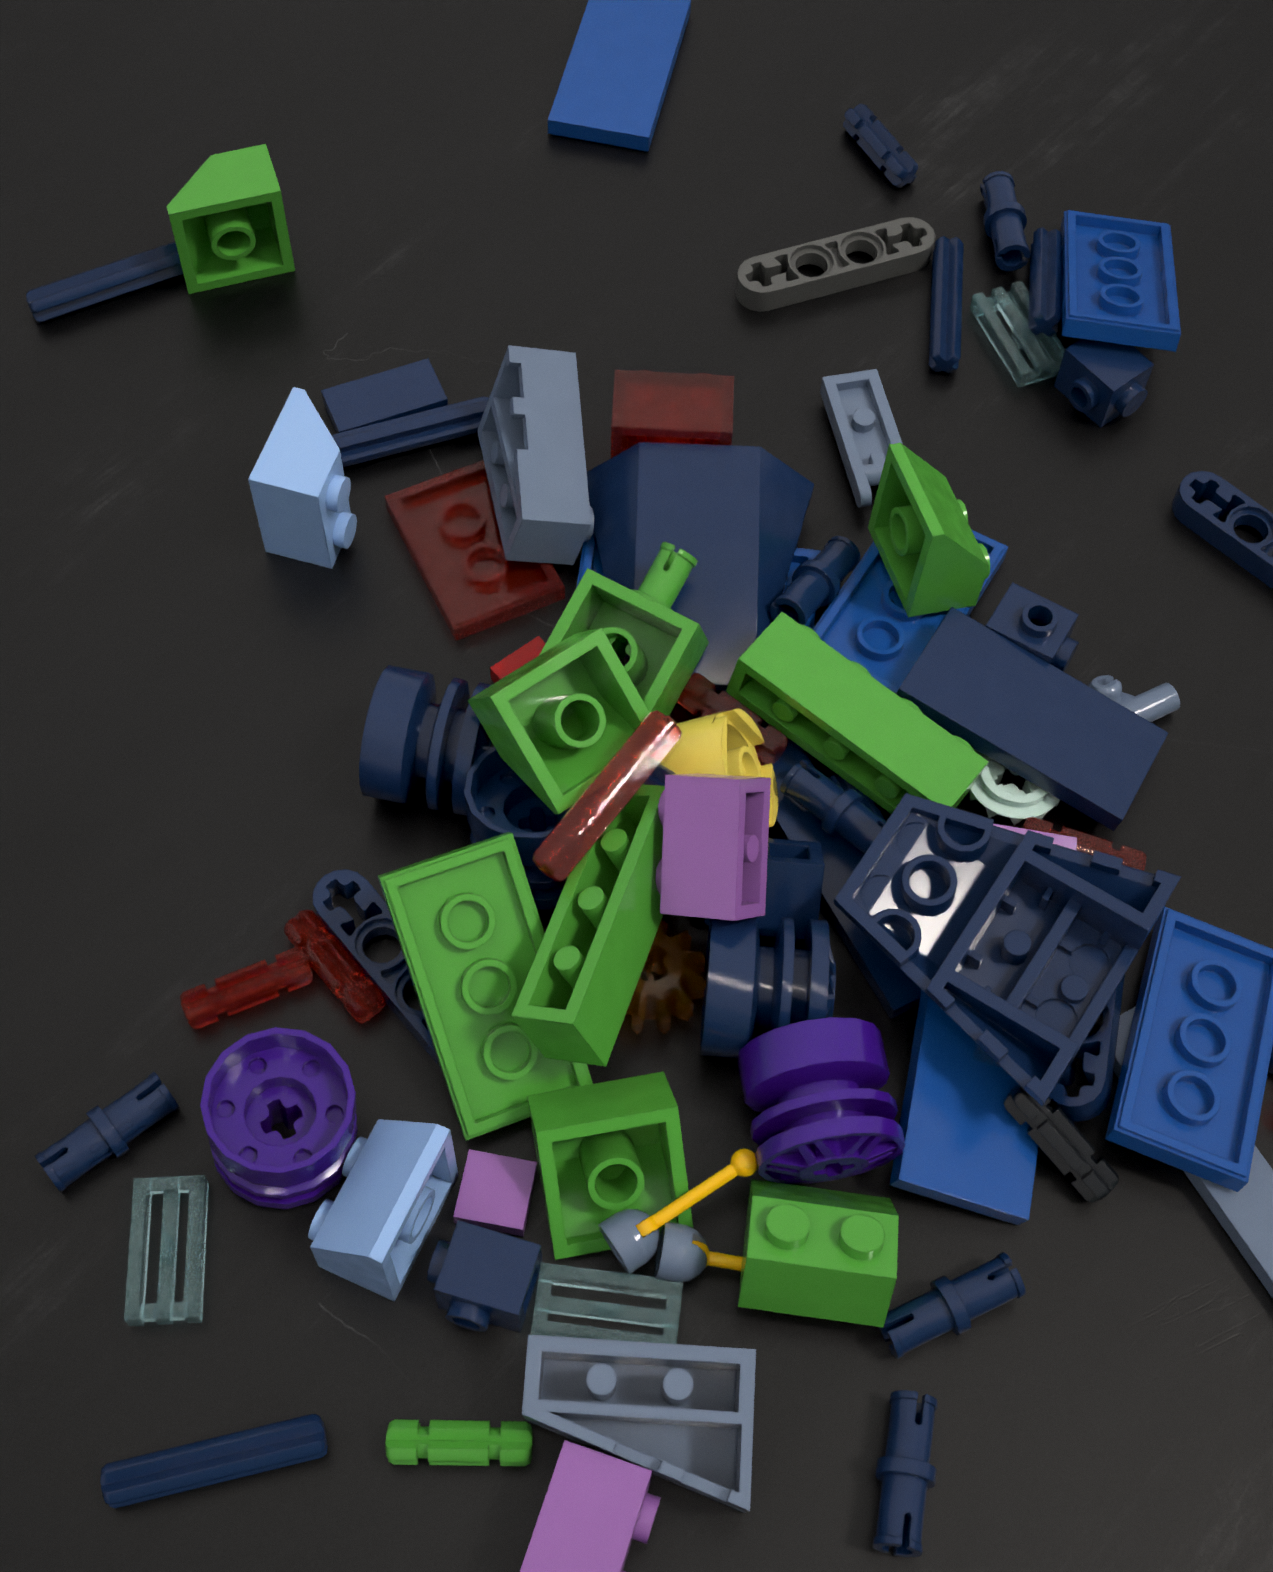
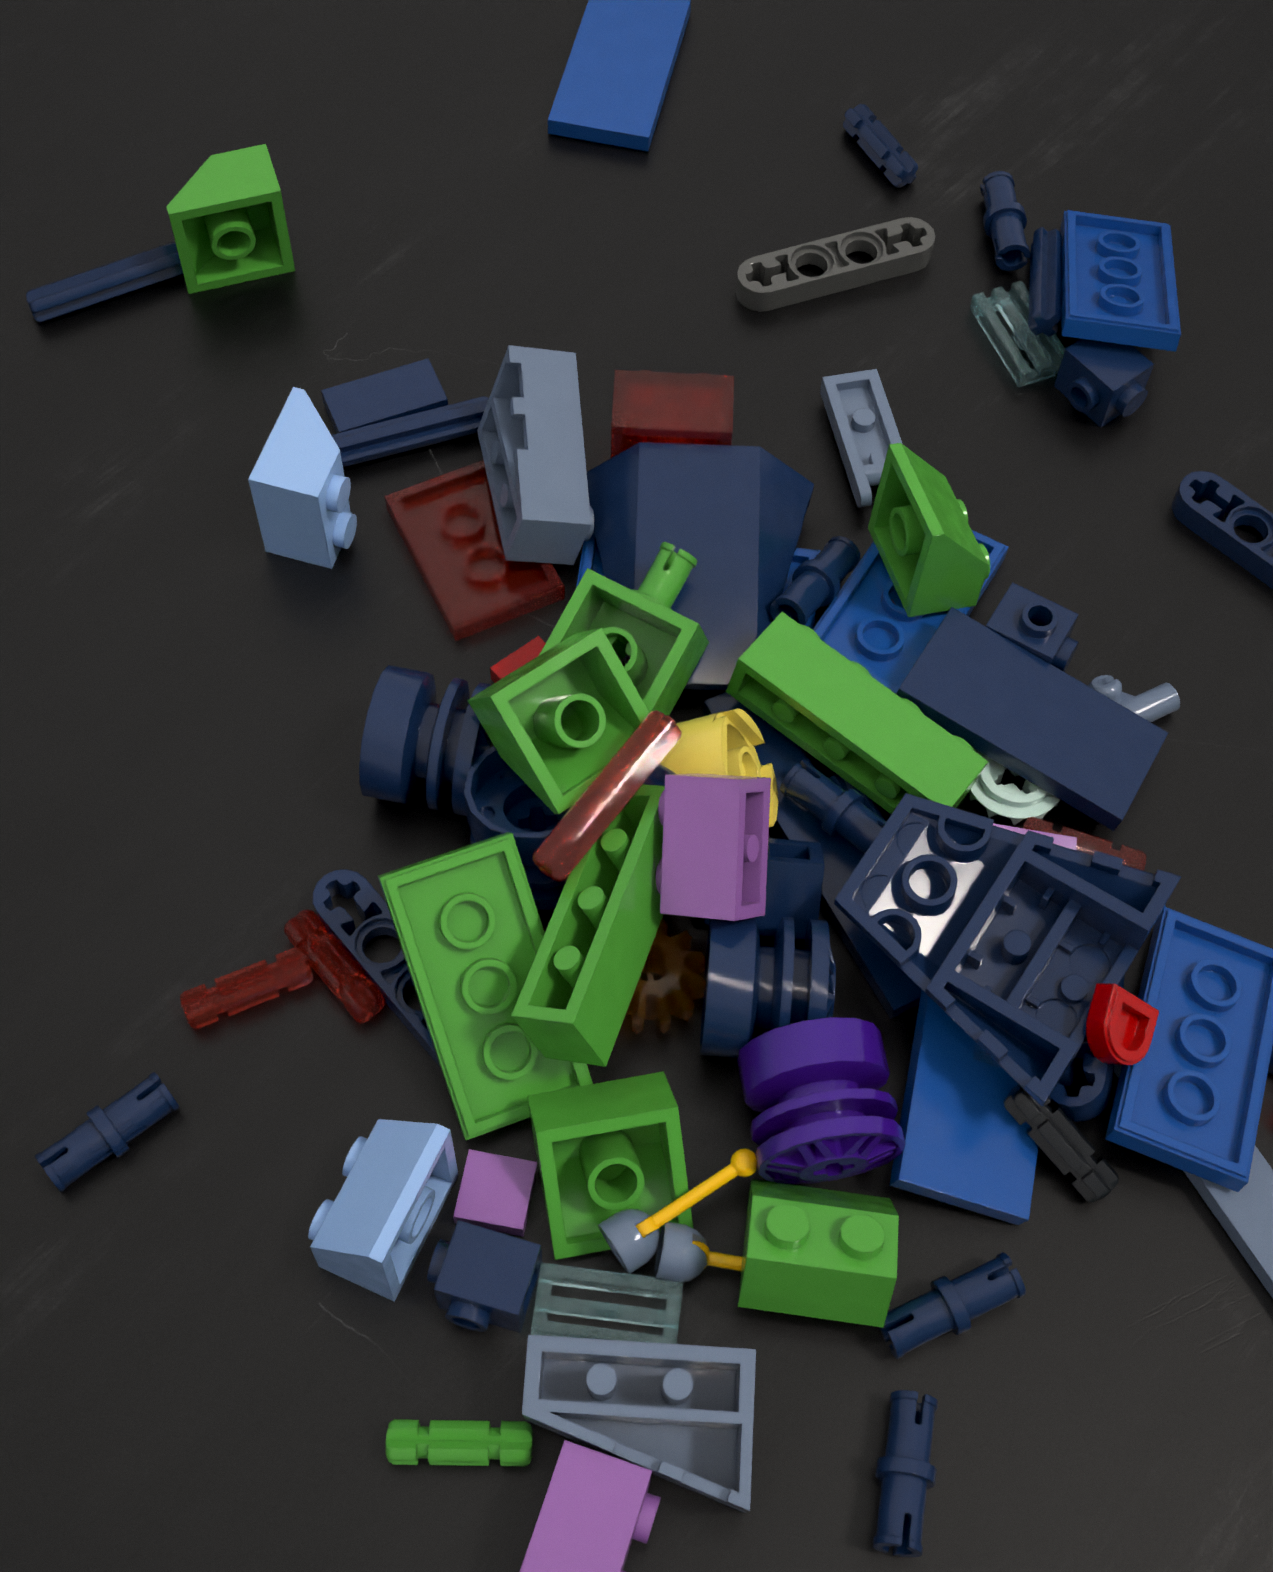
(165, 1309): clear light blue tile -> none
(213, 1461): dark blue axle -> none
(270, 1081): dark purple wheel -> none
(701, 696): clear red axle -> none
(946, 305): dark blue axle -> none
(1119, 1025): none -> red tile

